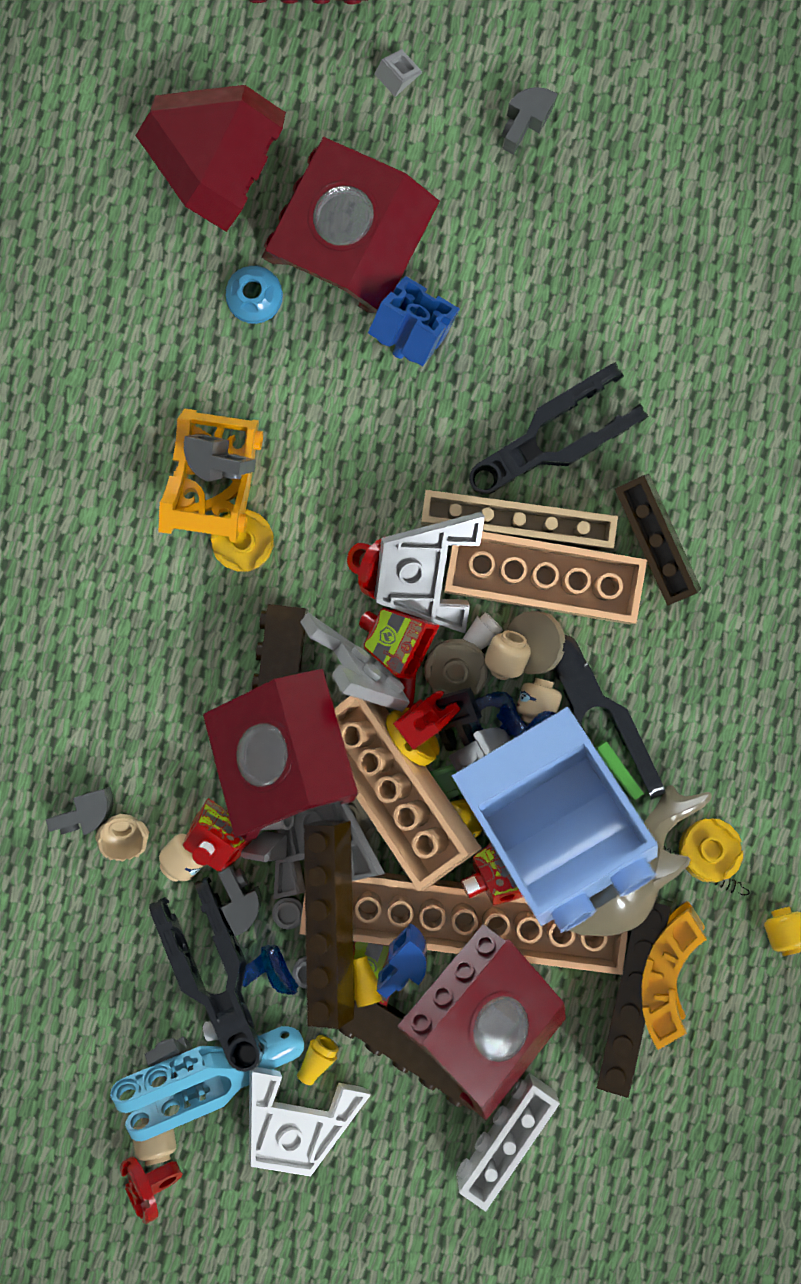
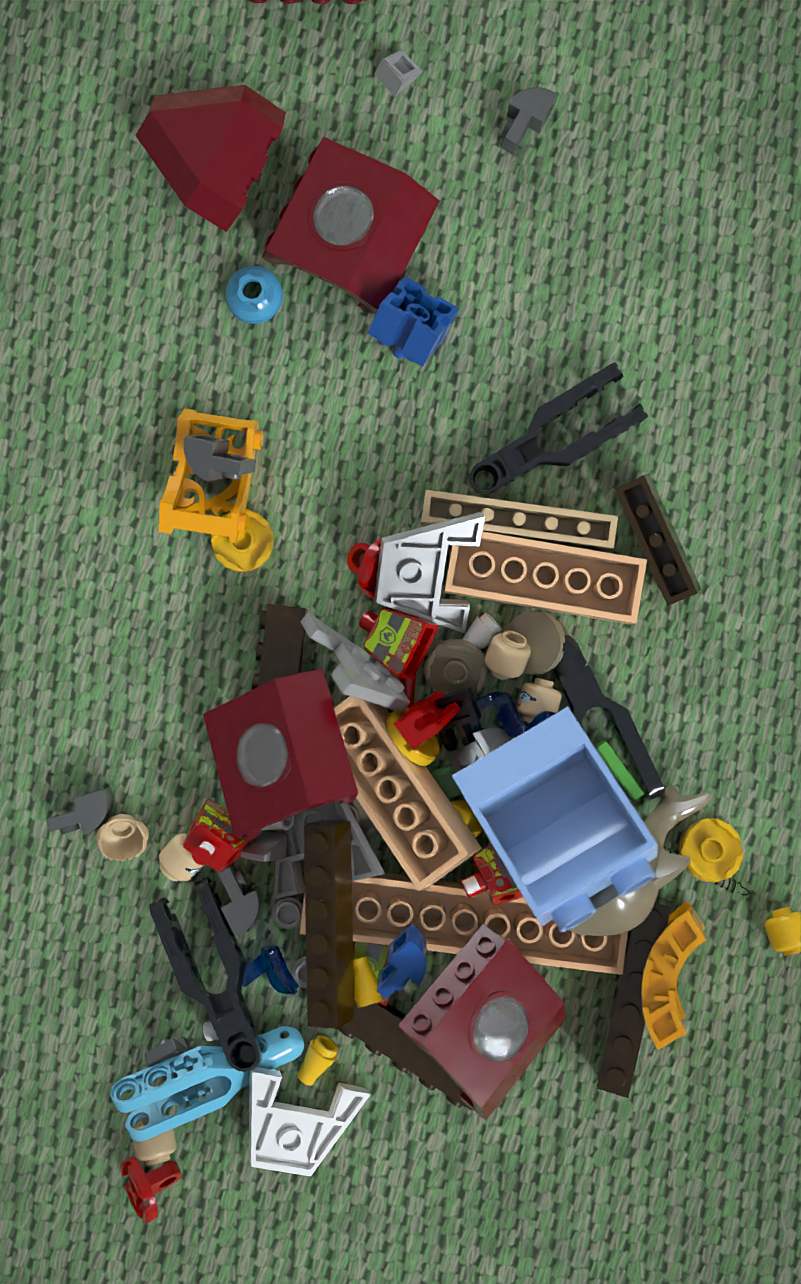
(507, 1141): white brick -> none

